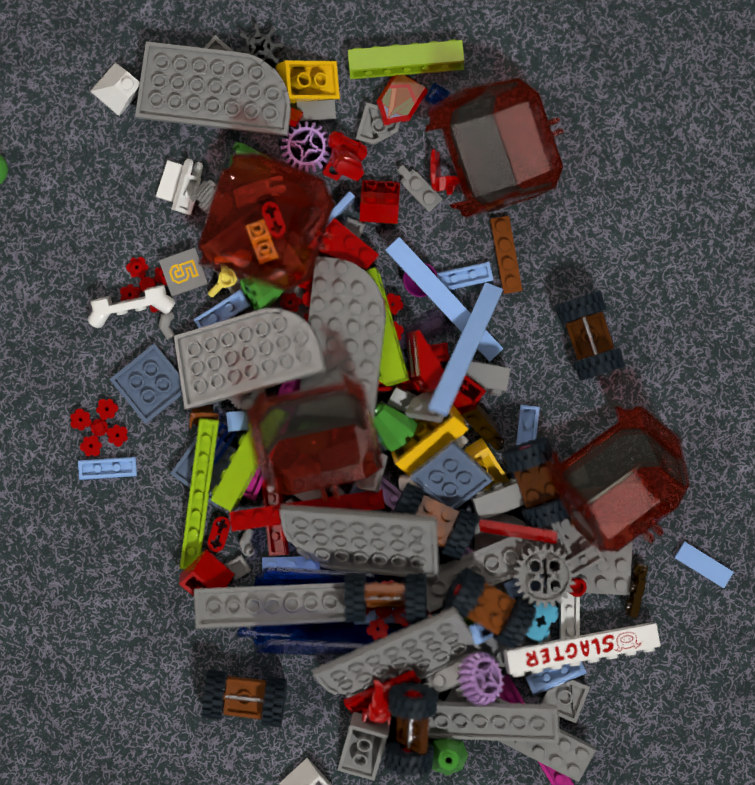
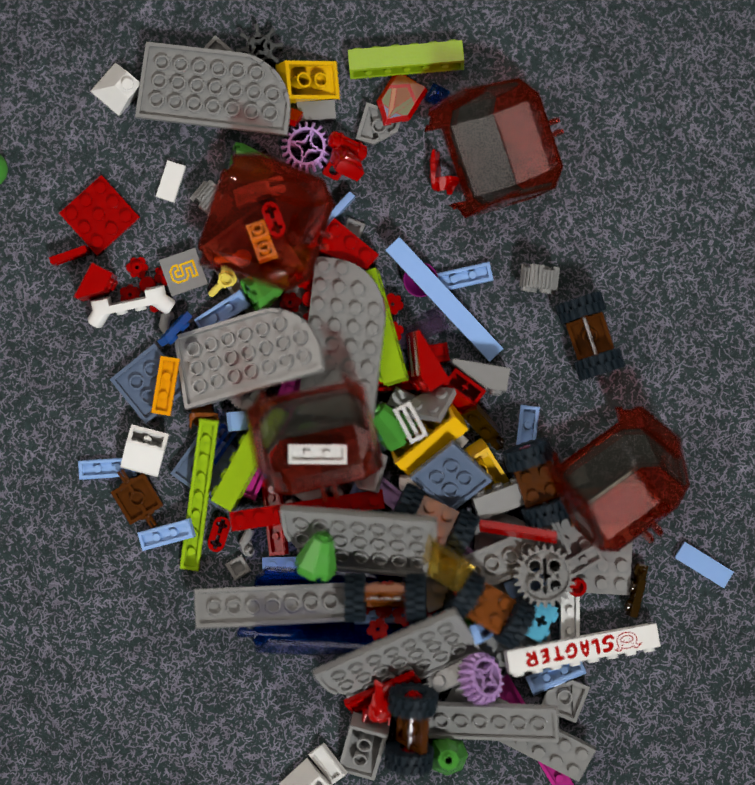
(69, 255): none -> red tile
(96, 283): none -> red slope
(99, 215): none -> red plate
(99, 427): red plant -> none
(137, 498): none -> reddish brown plate
(144, 450): none -> white slope
(165, 385): none -> light orange plate
(166, 534): none -> light blue tile
(170, 335): none -> blue plate
(187, 186): white hinge -> none
(205, 573): red slope -> none
(244, 697): plate -> none
(317, 453): none -> white plate
(317, 557): none -> bright green cone
(328, 763): none -> white tile
(379, 201): red slope -> none
(417, 418): none -> white tile
(419, 189): light grey hinge -> none
(448, 567): none -> clear yellow slope
(465, 349): light blue tile -> none
(506, 255): dark orange plate -> none
(540, 278): none -> light grey brick

